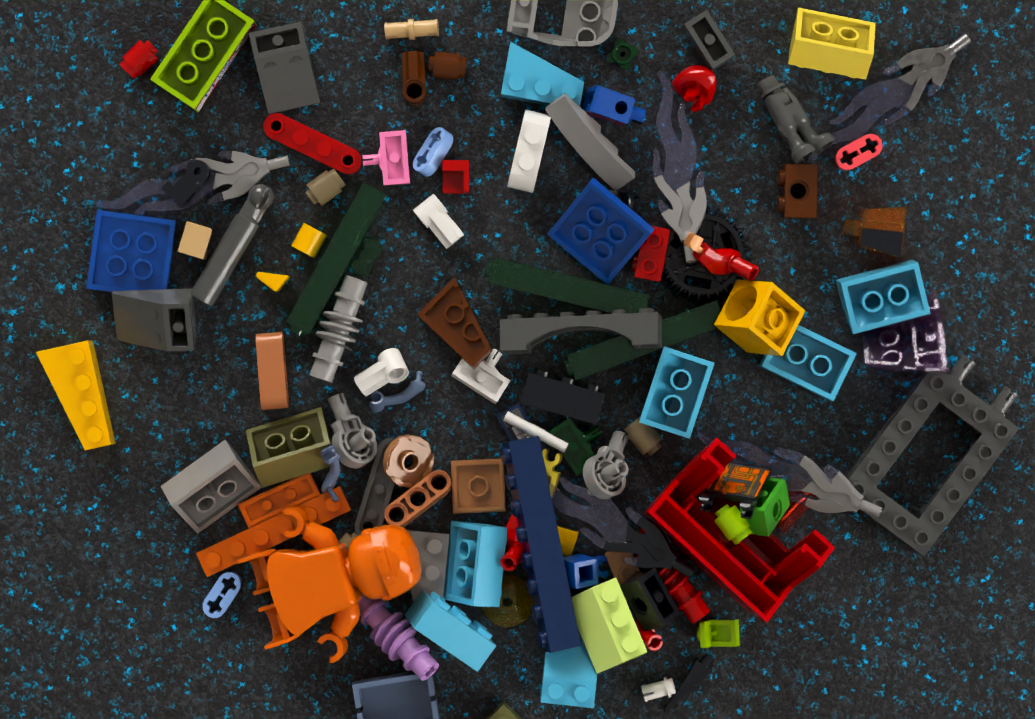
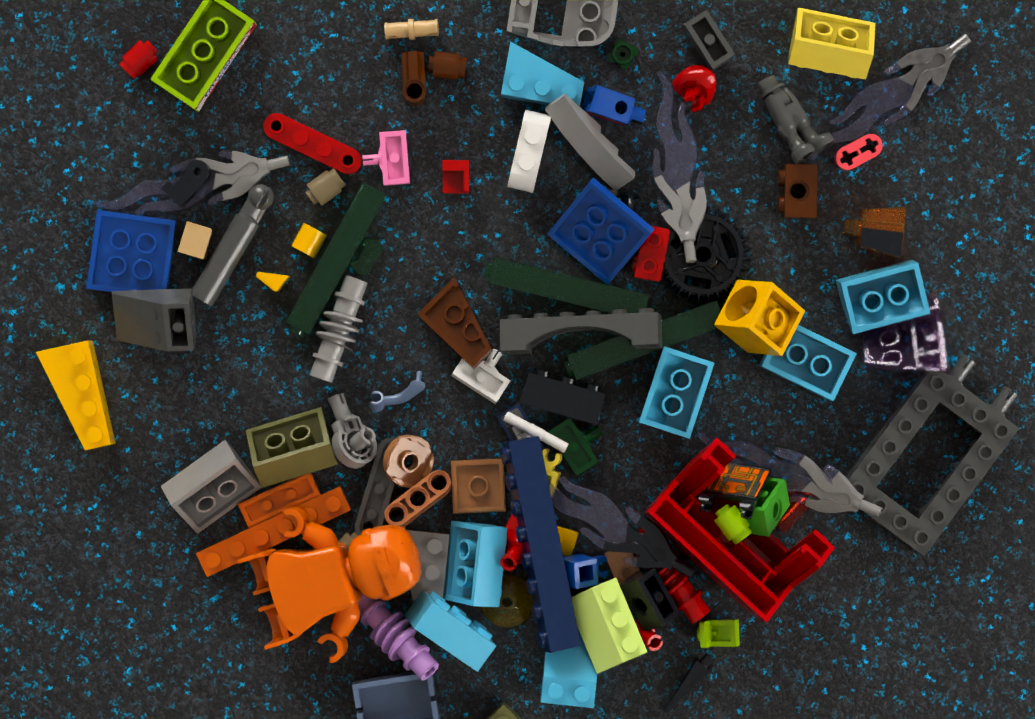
(217, 590): light blue beam -> none
(272, 370): nougat beam -> none
(284, 67): dark grey slope -> none
(330, 457): sand blue piece -> none
(388, 369): white piece -> none
(433, 151): light blue beam -> none
(435, 217): white piece -> none
(607, 467): light grey pin -> none
(643, 437): dark tan brick -> none
(658, 689): white pin -> none
(721, 260): red arm -> none

